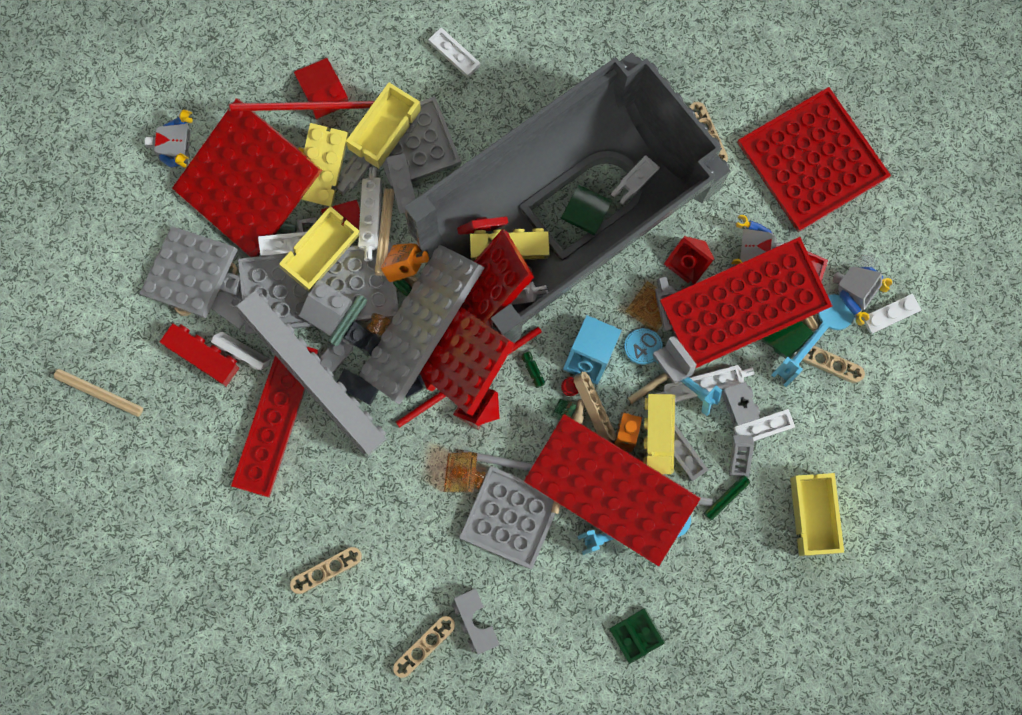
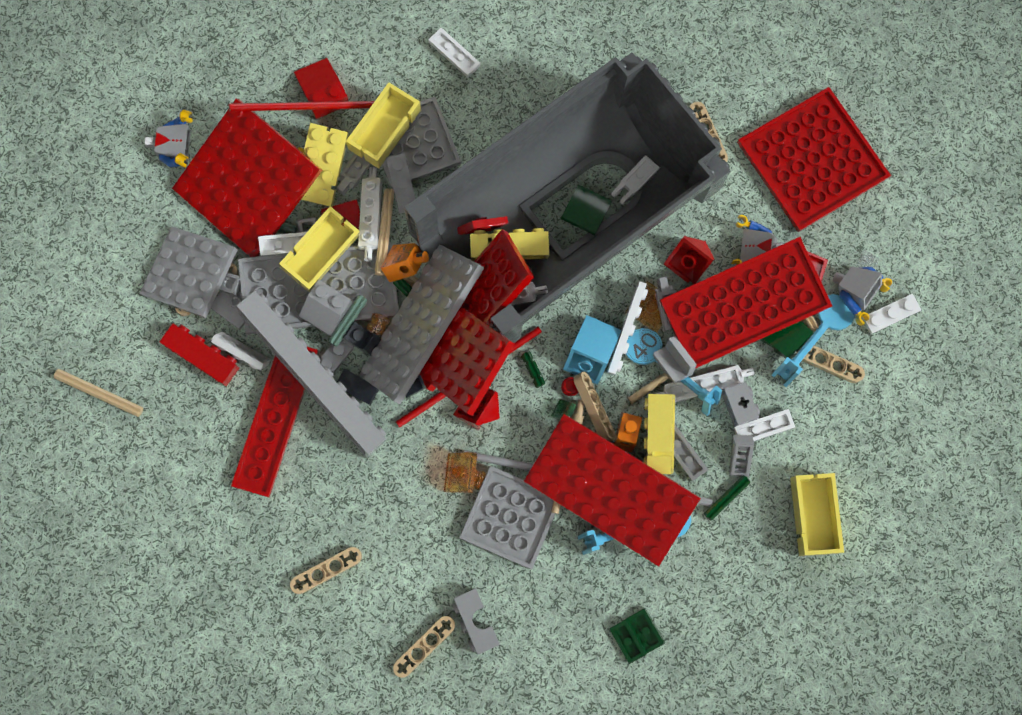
(628, 328): none -> white plate

